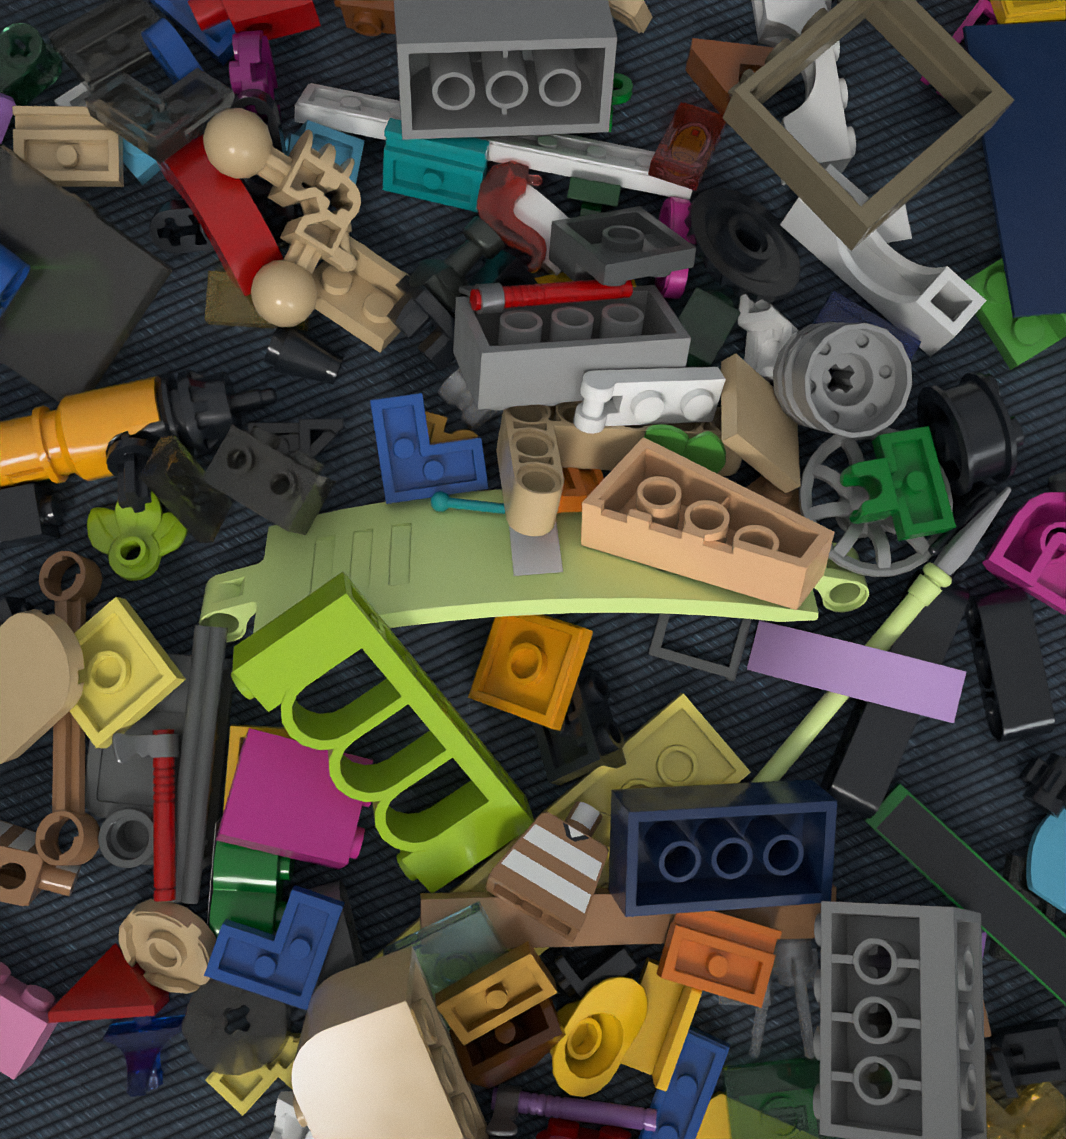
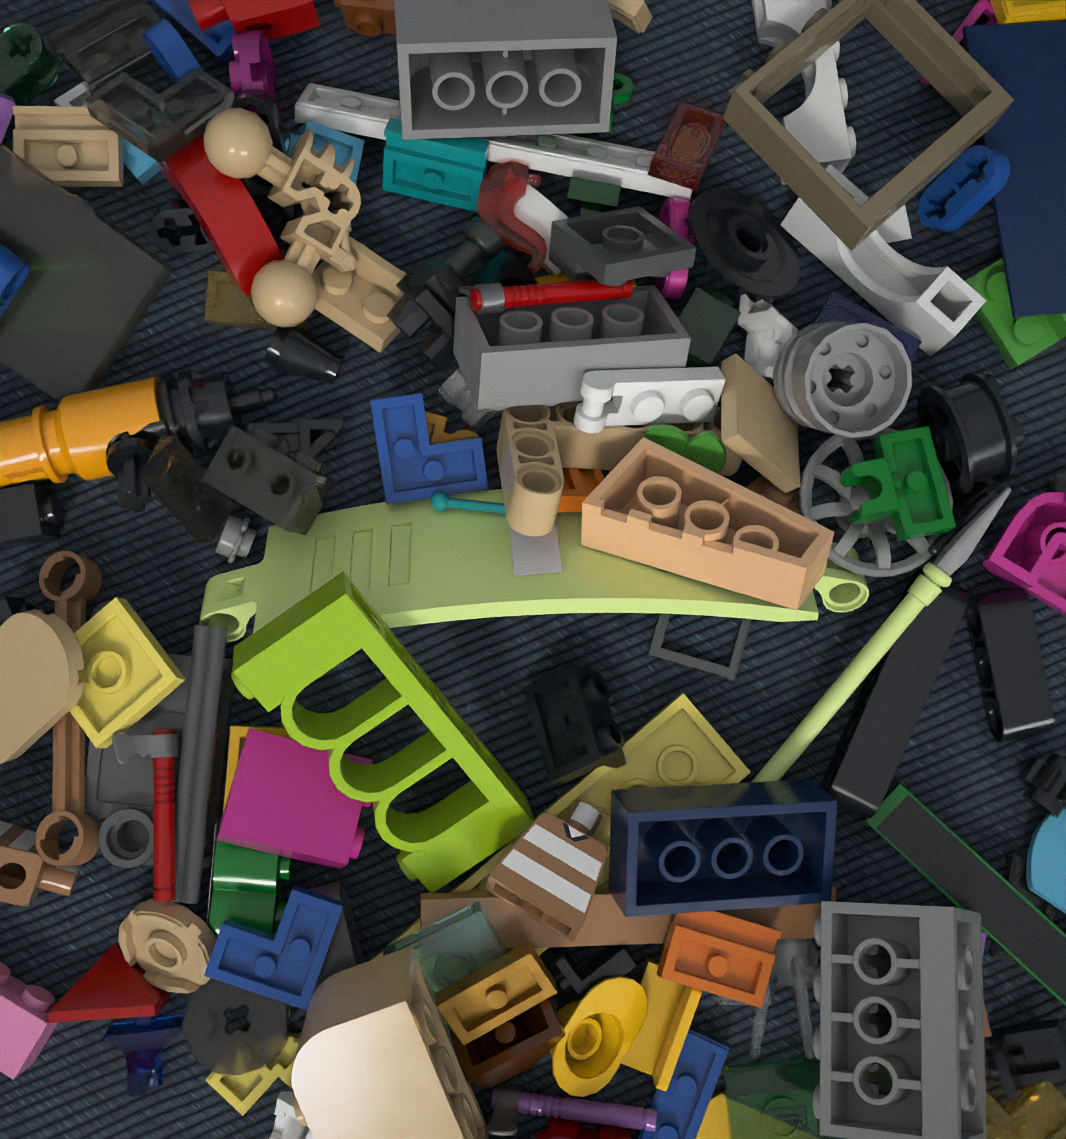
(123, 530): lime plate -> none
(236, 538): none -> light grey plate
(531, 667): light orange tile -> none
(720, 65): dark orange slope -> none
(857, 671): lavender slope -> none
(963, 189): none -> blue beam

